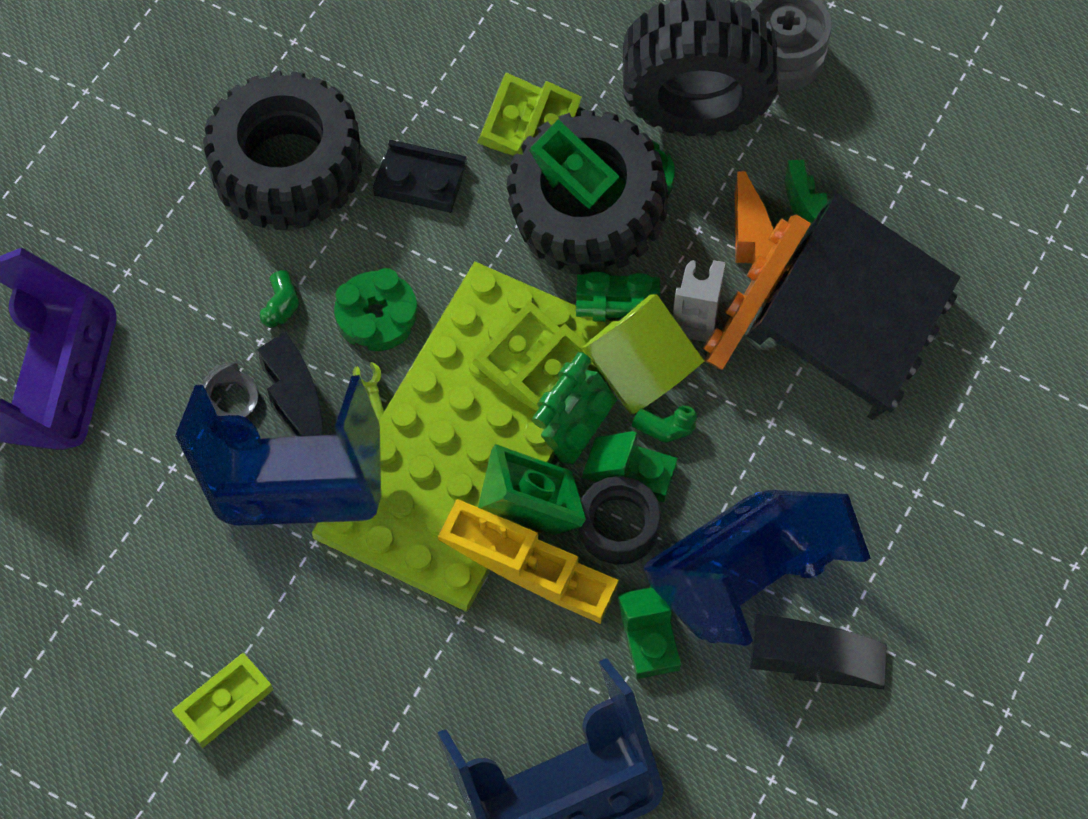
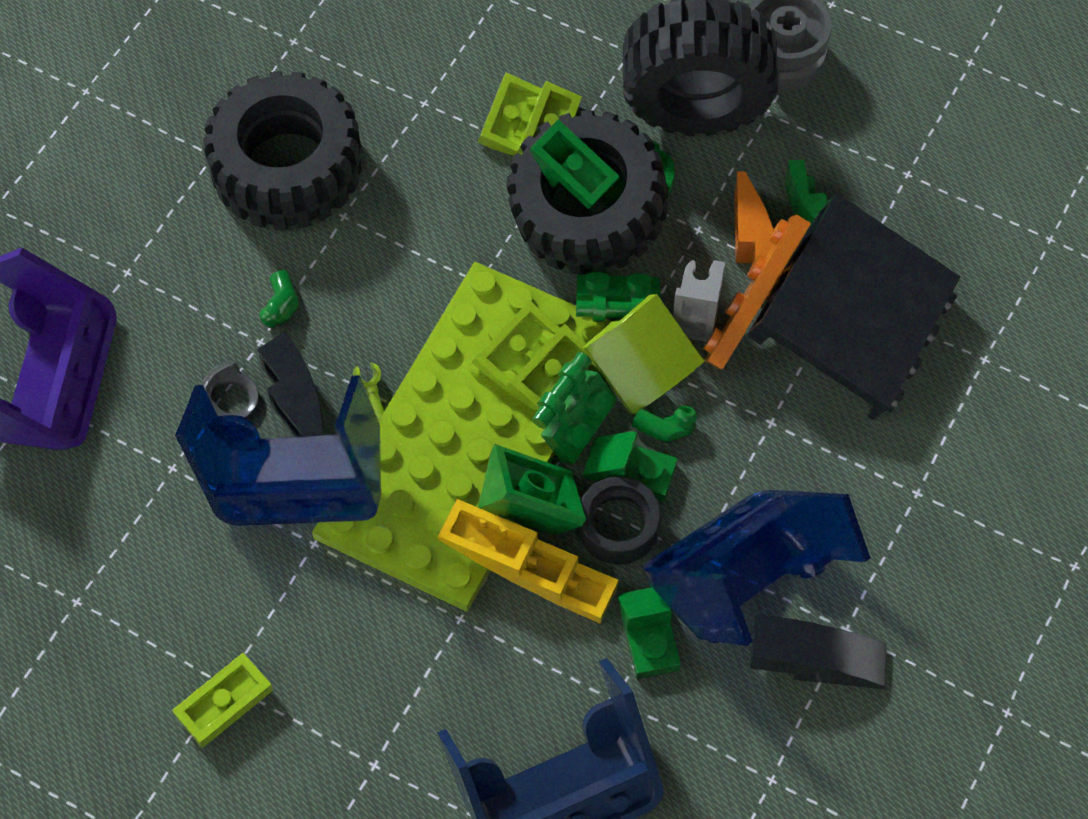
(372, 288): green plate -> none
(420, 176): black plate -> none

